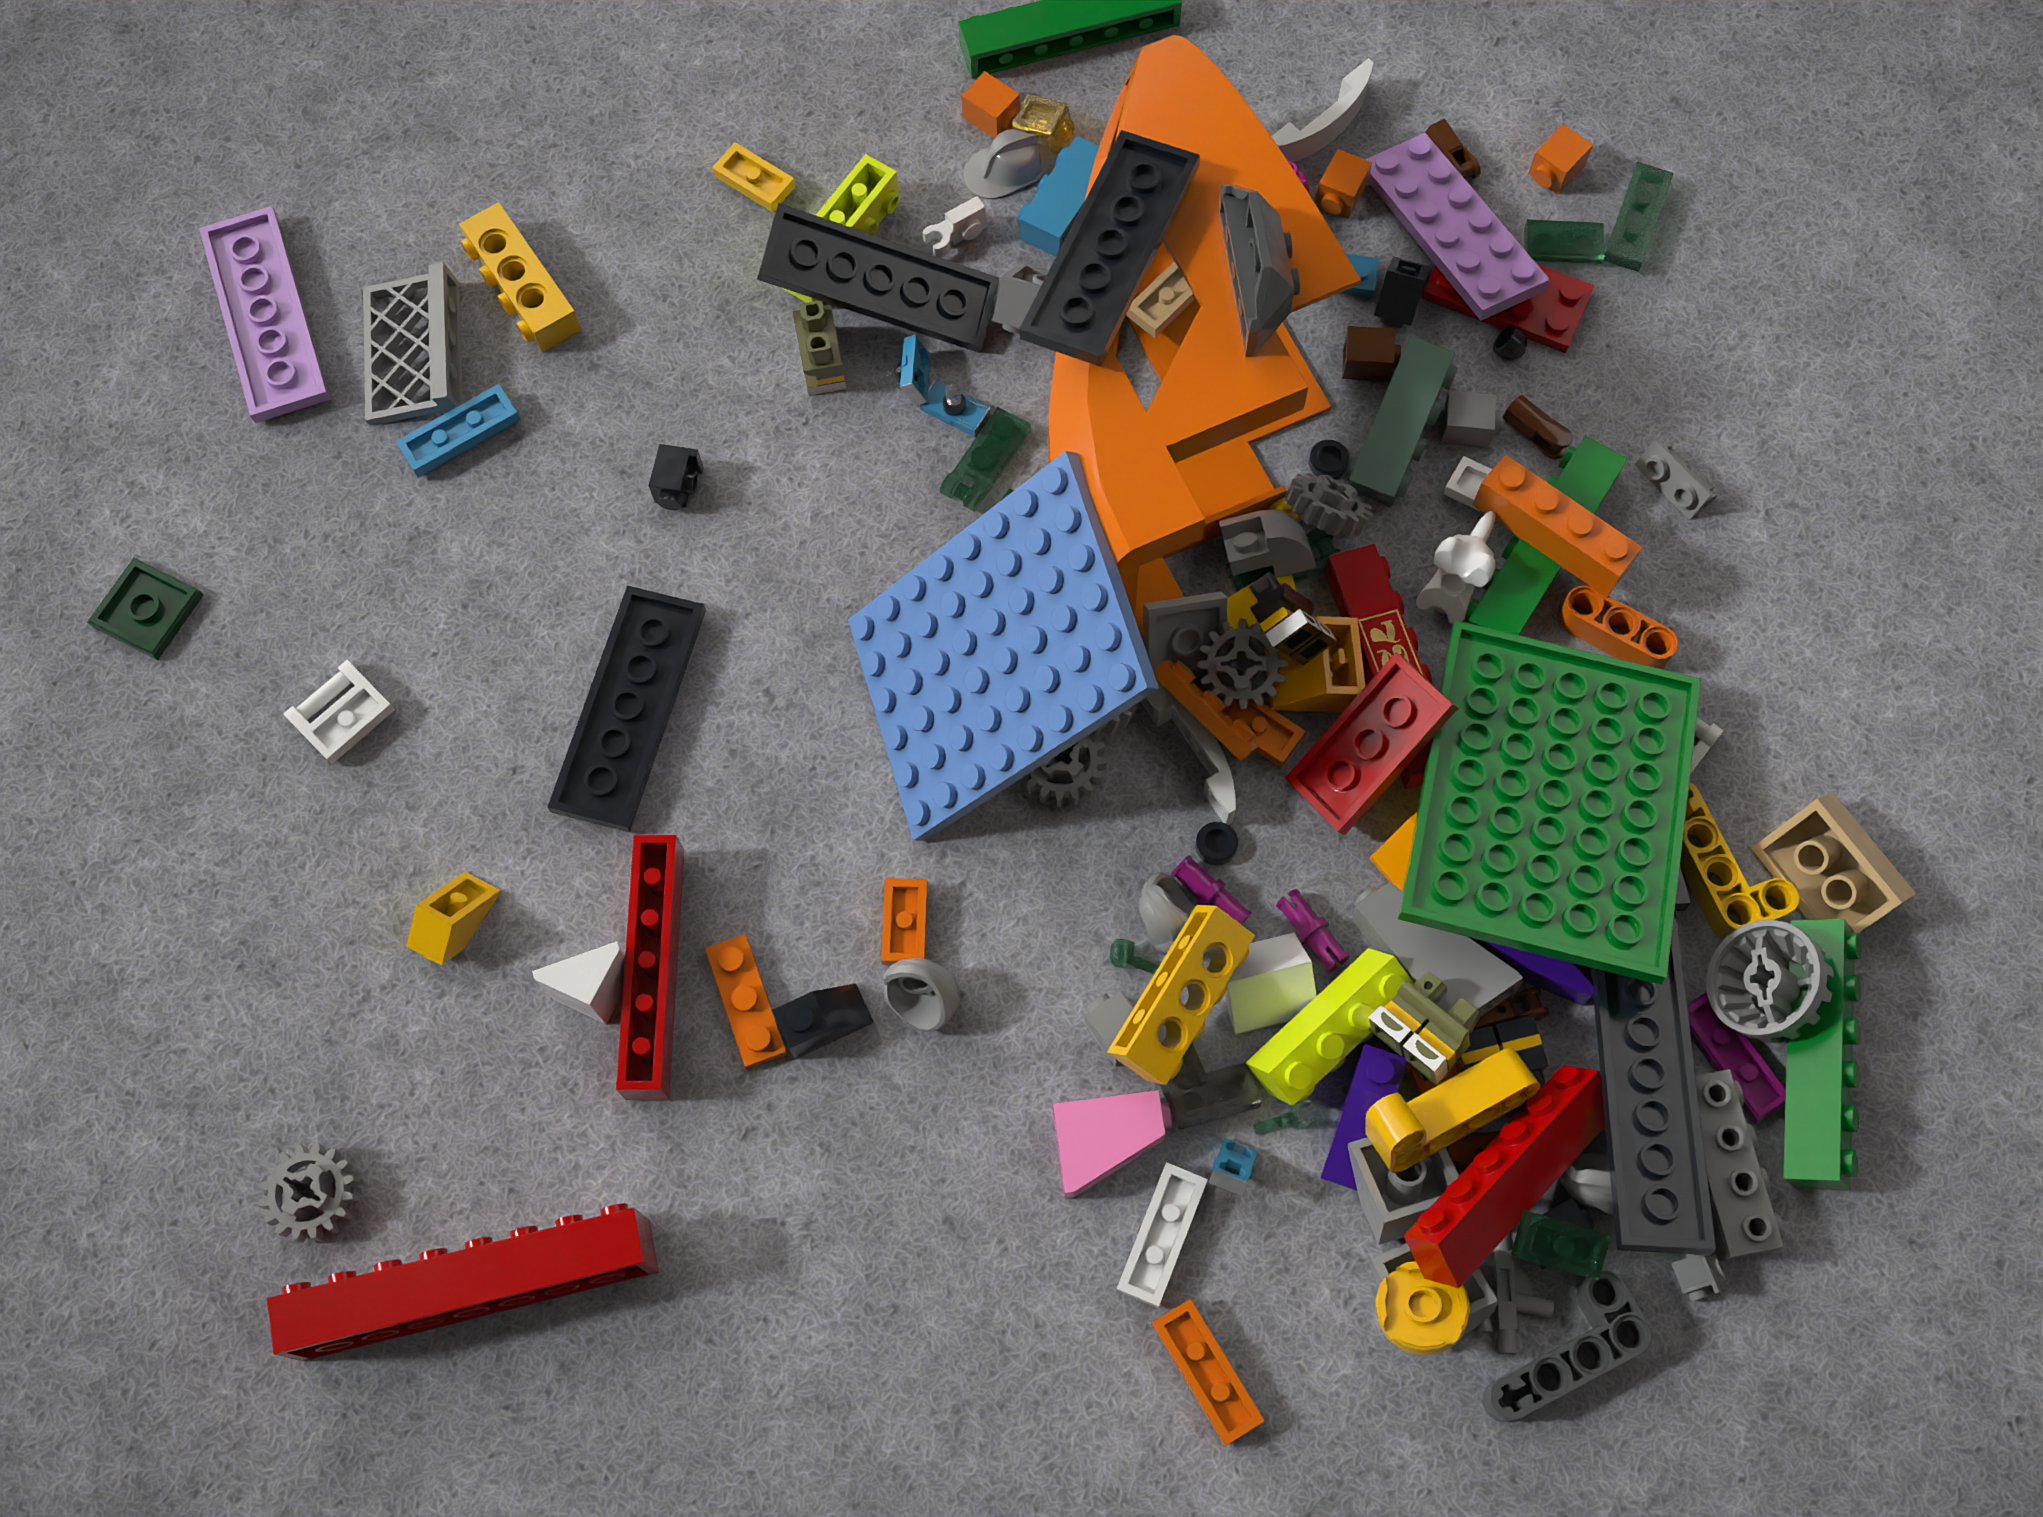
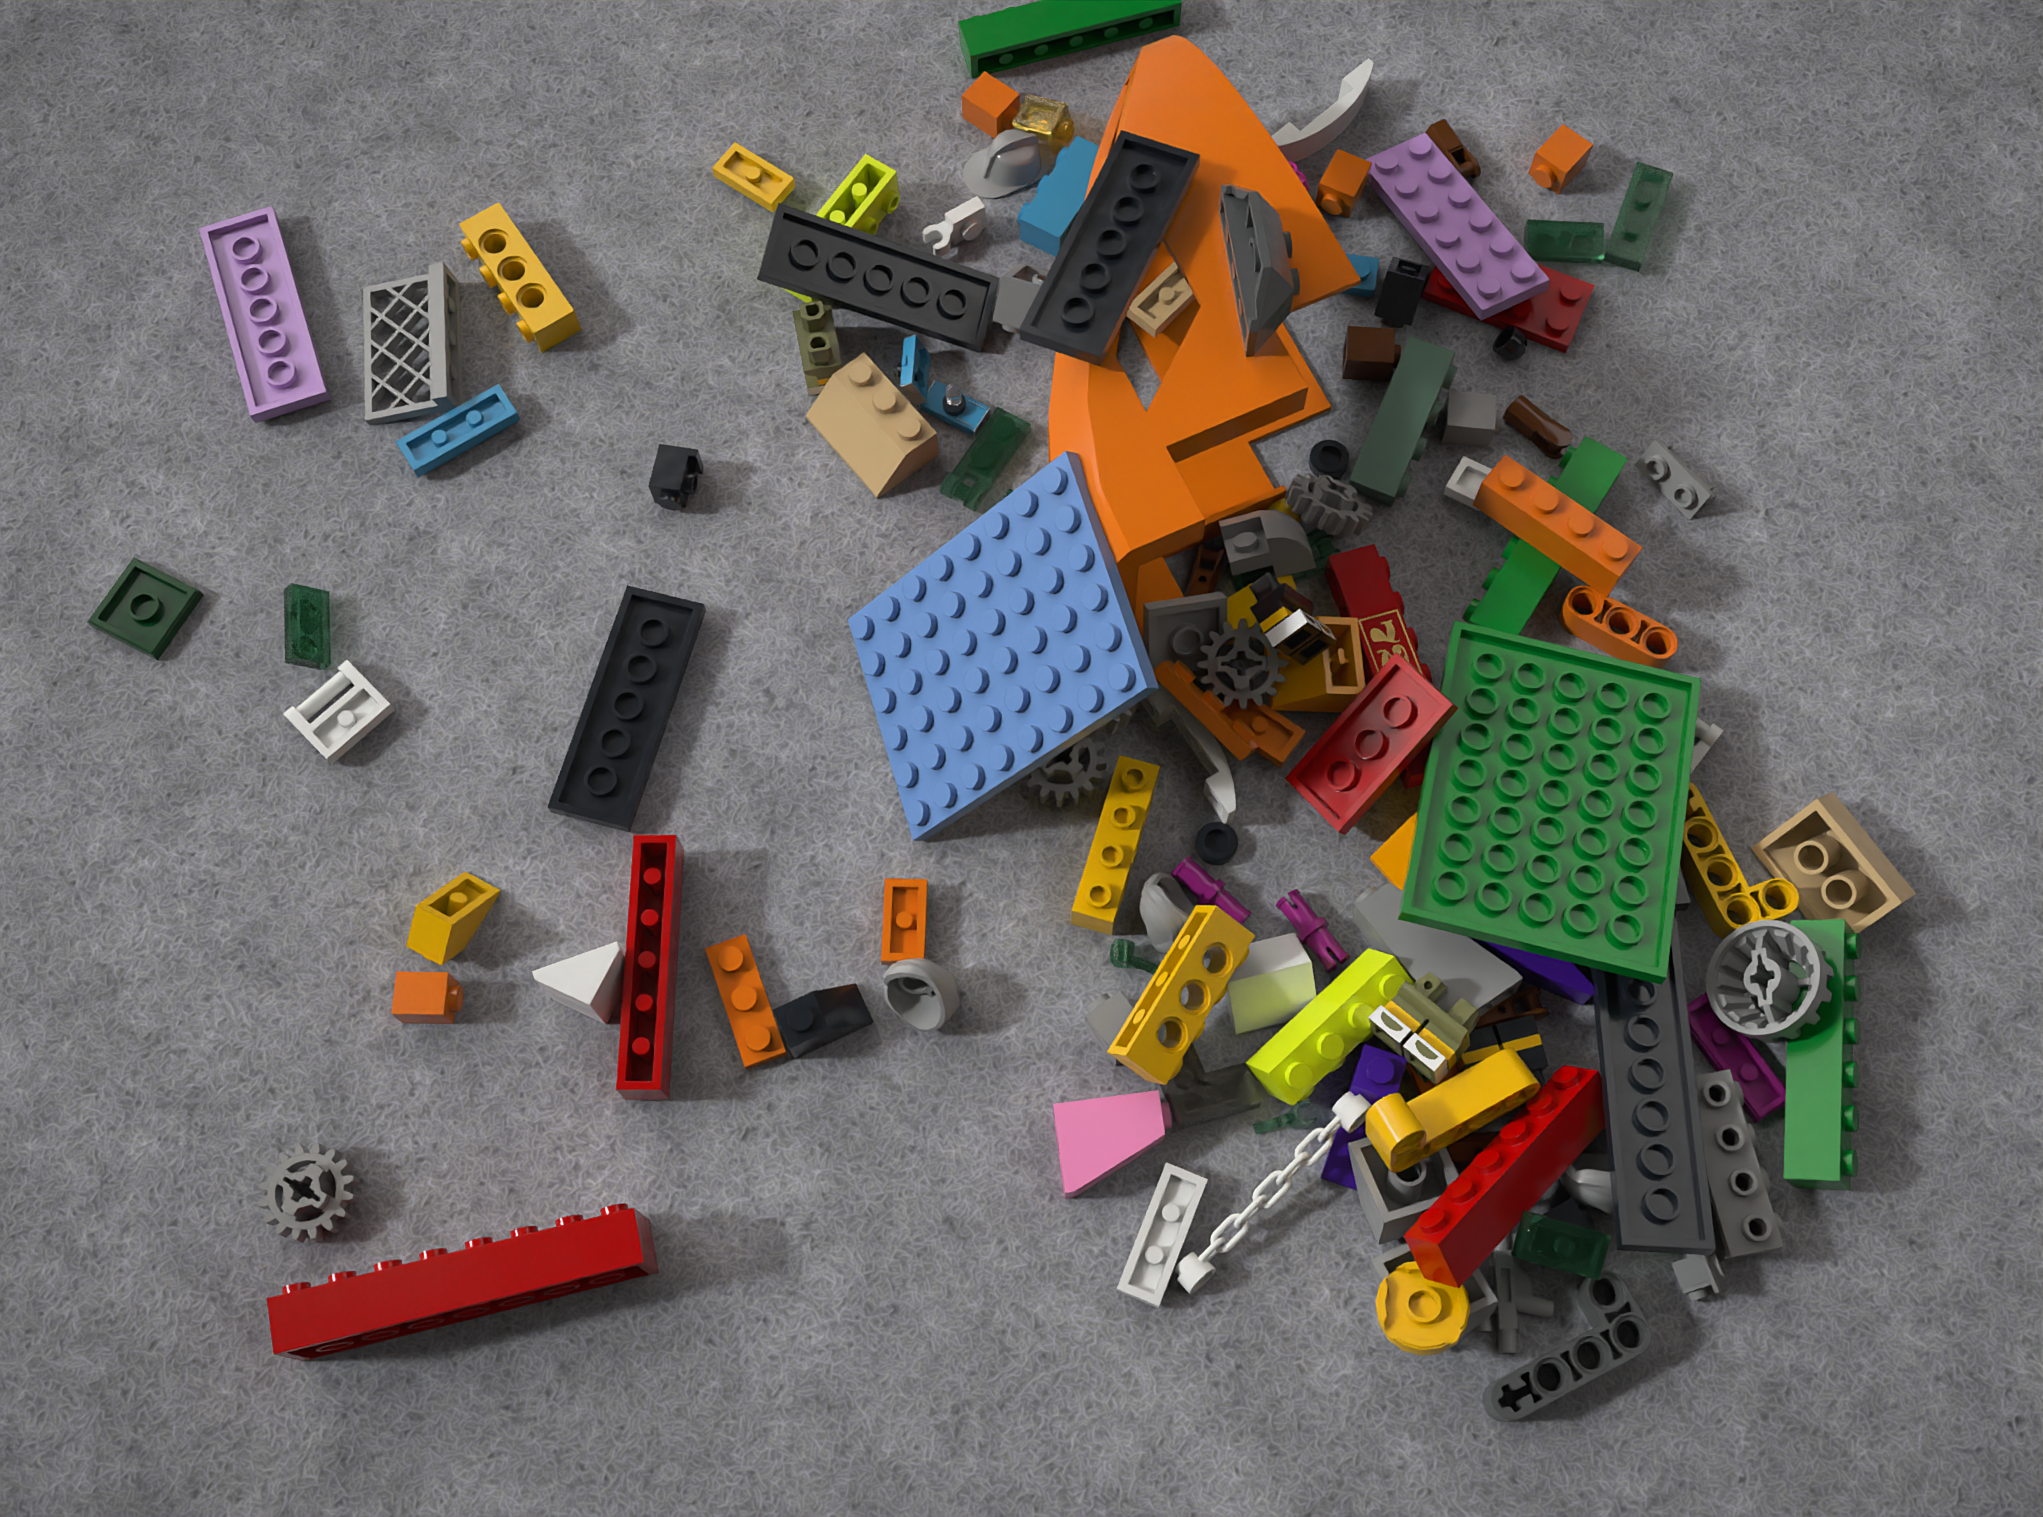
(307, 626): none -> clear green plate
(426, 997): none -> orange brick
(872, 426): none -> tan slope
(1115, 845): none -> yellow brick
(1196, 1270): none -> white piece
(1203, 580): none -> reddish brown bar
(1207, 1372): orange plate -> none
(1231, 1171): piece -> none
(1462, 566): white animal -> none

